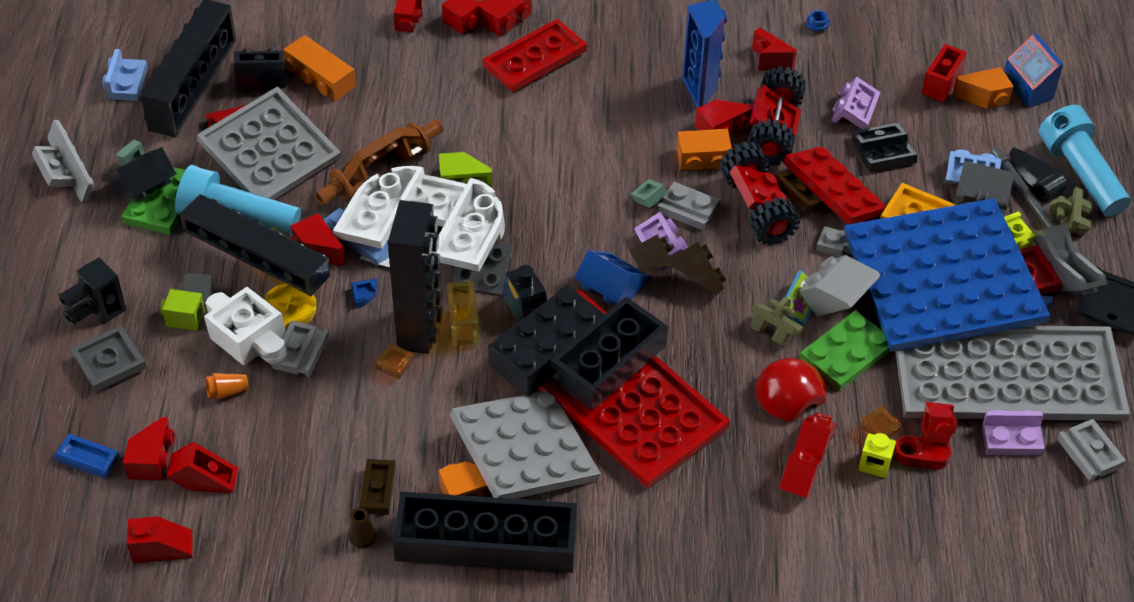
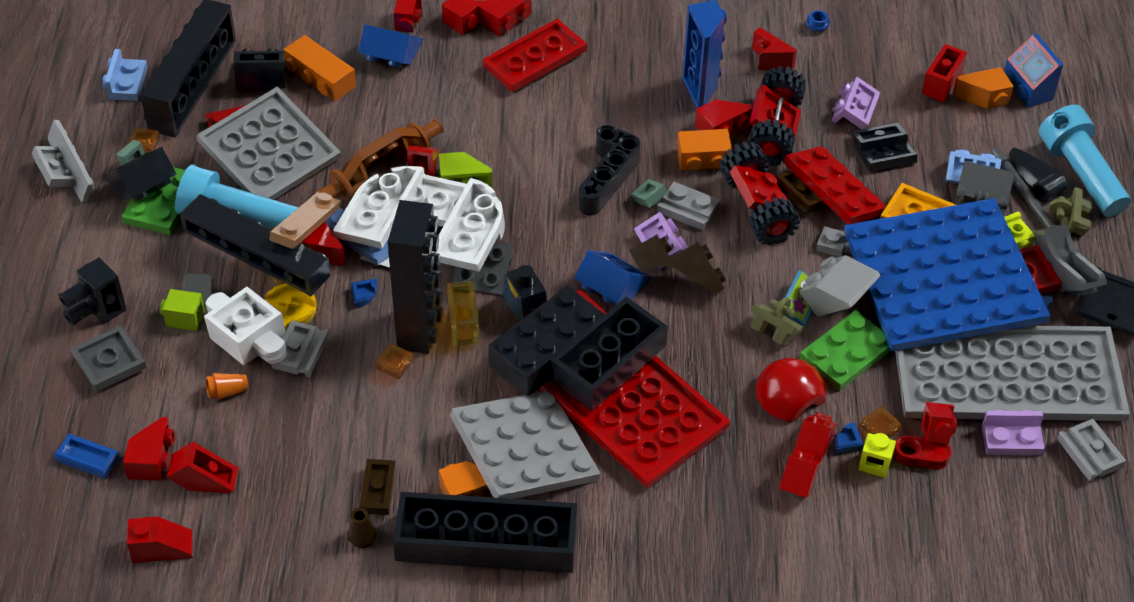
(148, 138): none -> clear orange plate
(304, 220): none -> medium nougat plate
(389, 45): none -> blue slope
(423, 157): none -> red slope
(620, 157): none -> black beam
(848, 440): none -> blue tile

